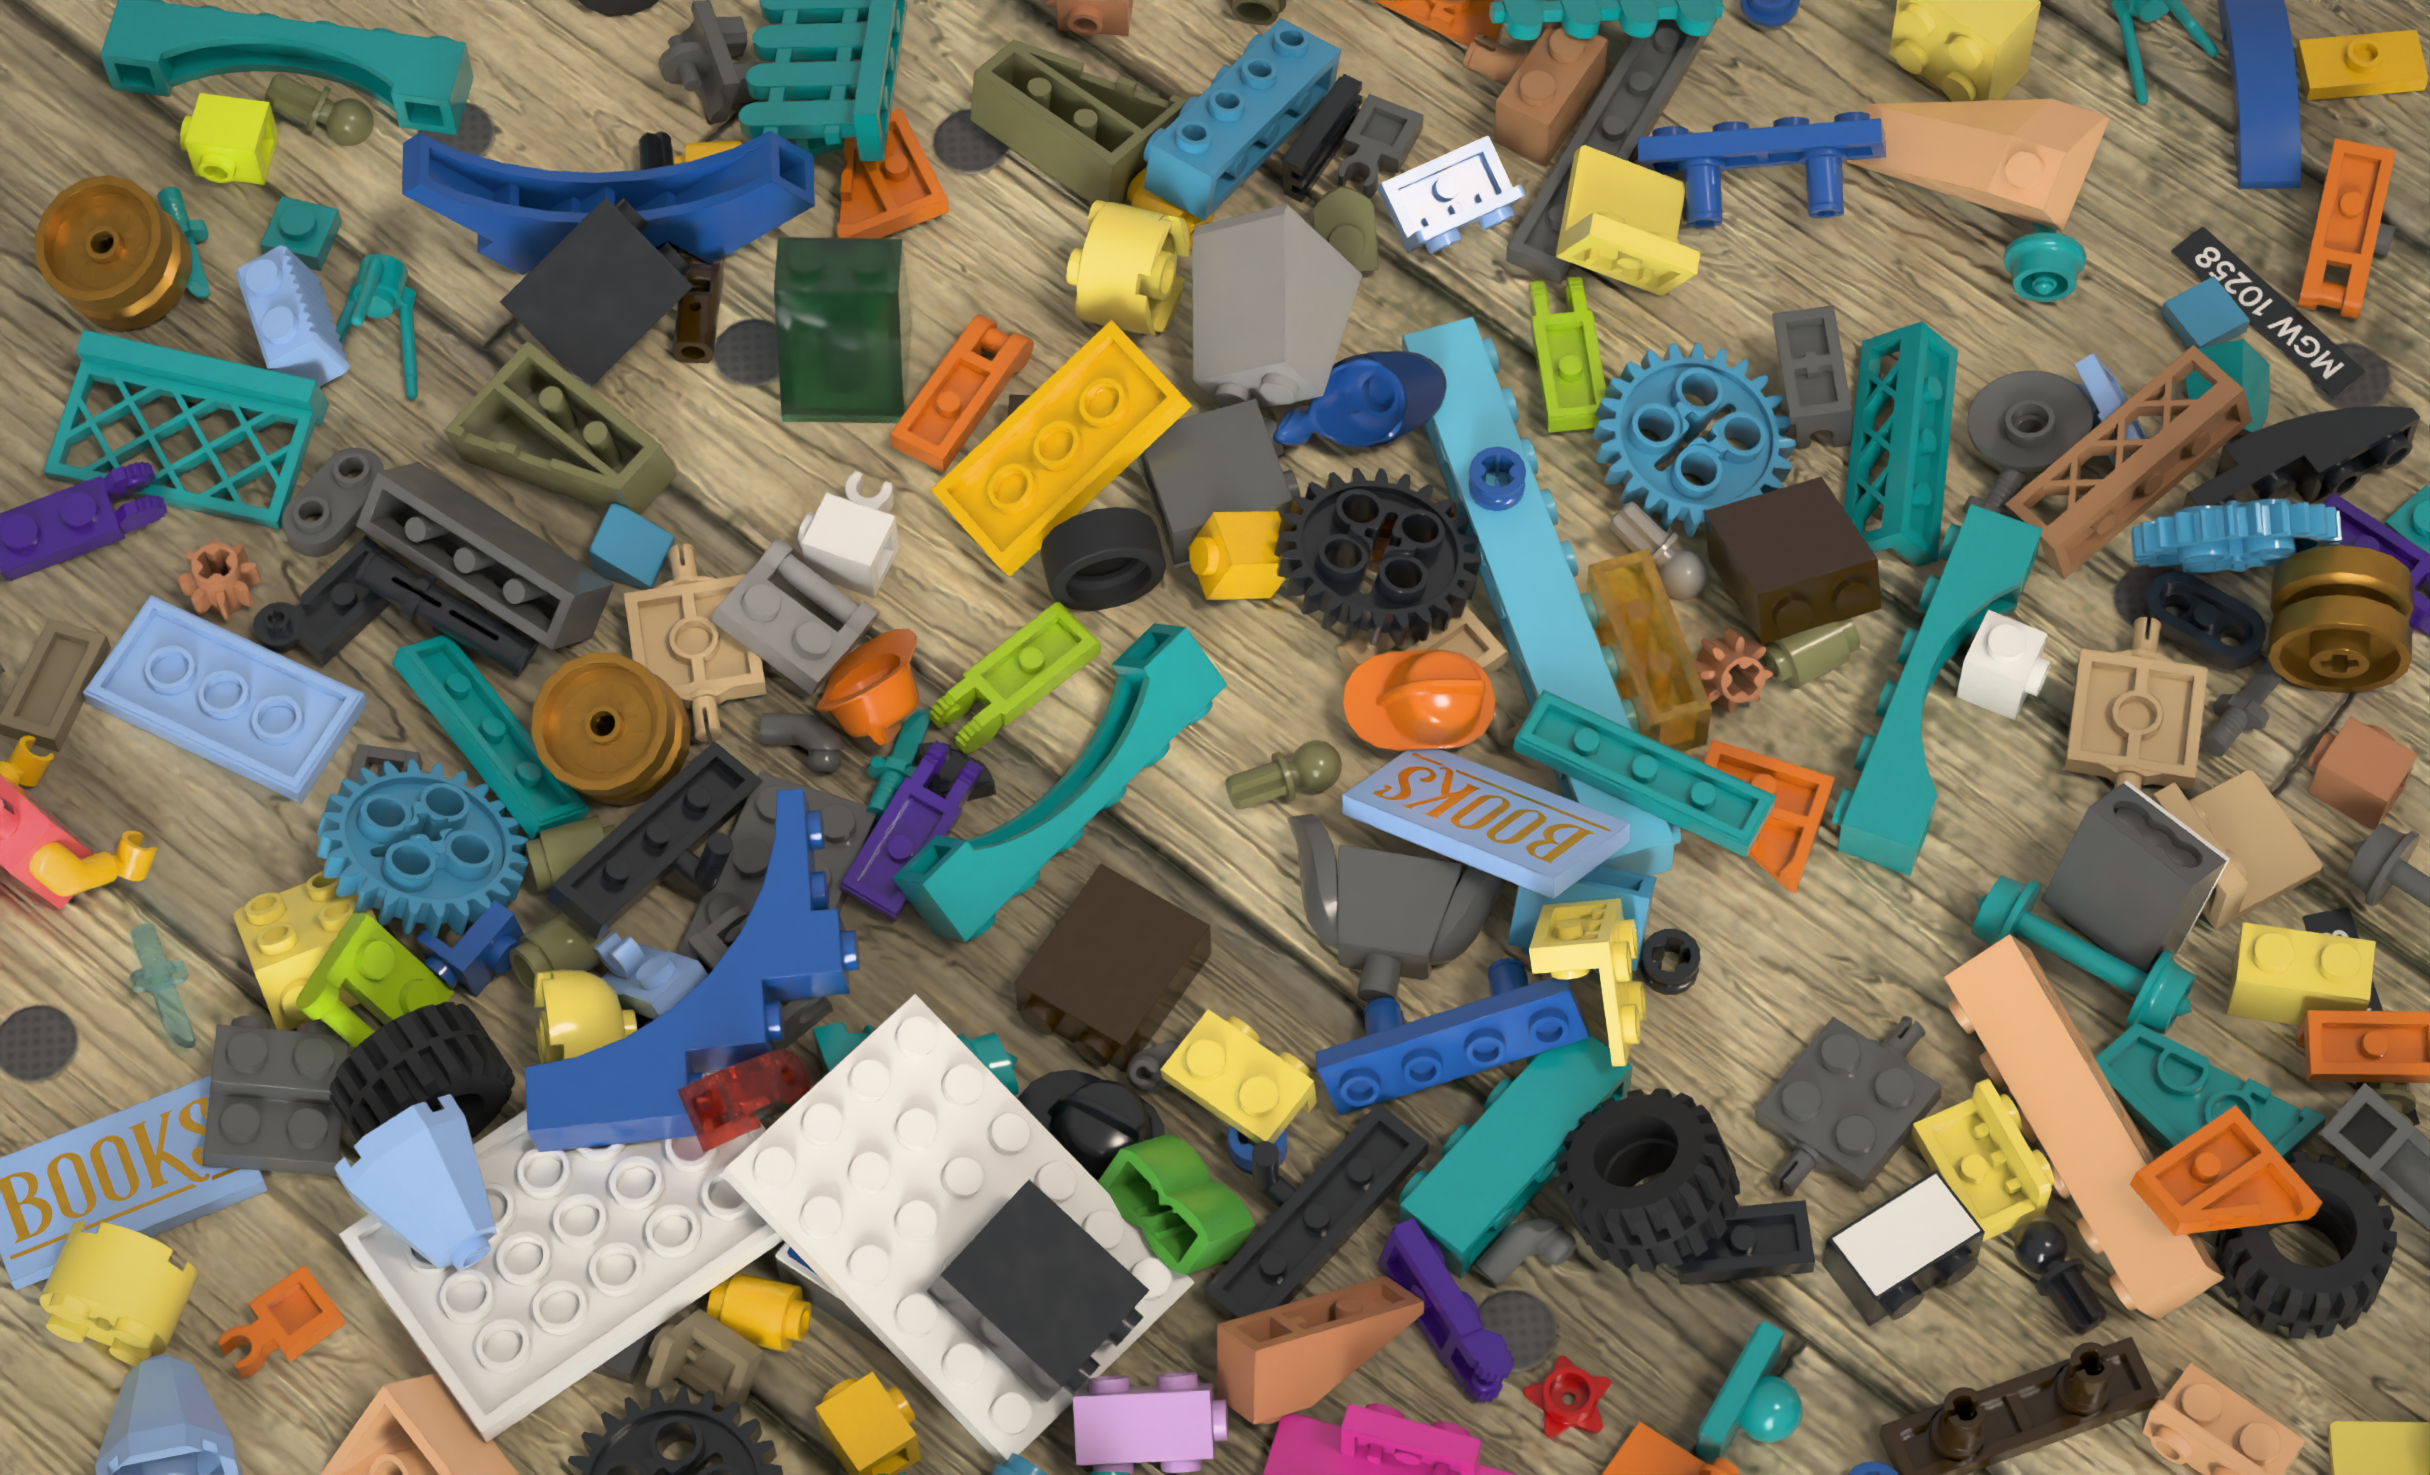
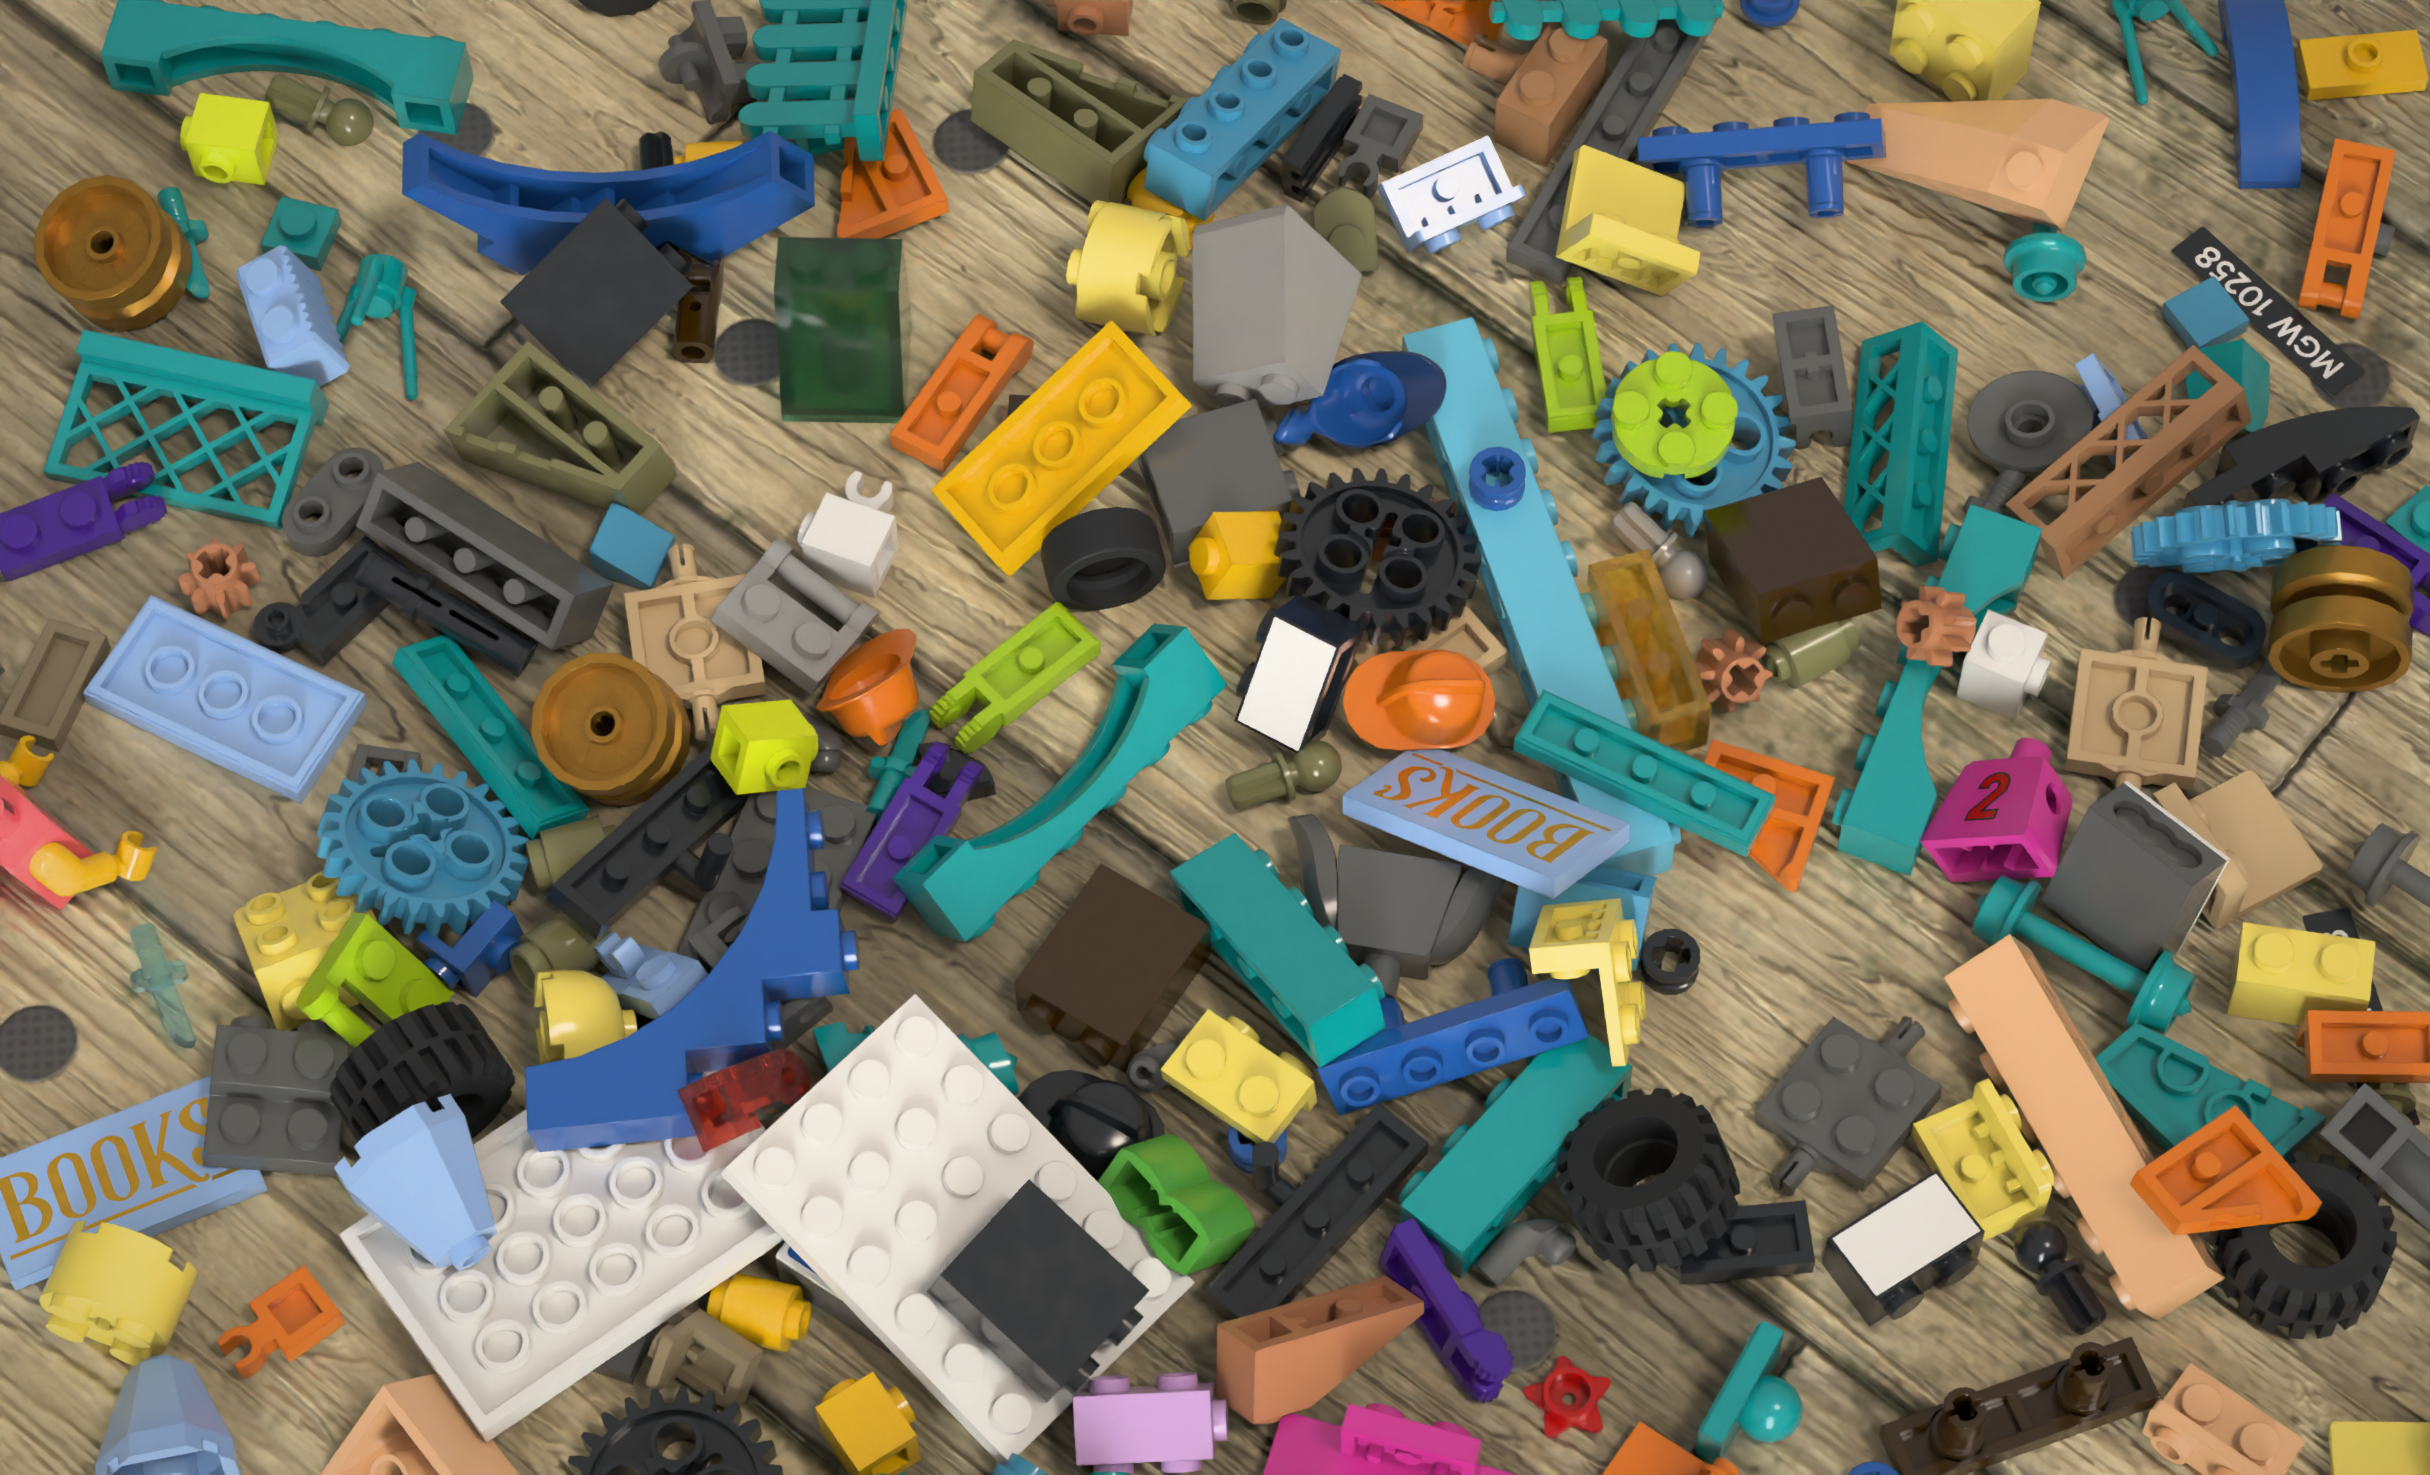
(764, 746): none -> neon yellow brick
(1281, 949): none -> teal brick
(1297, 672): none -> brick
(1674, 450): none -> lime plate
(1935, 626): none -> nougat gear
(2002, 818): none -> dark pink torso
(2360, 771): nougat brick -> none

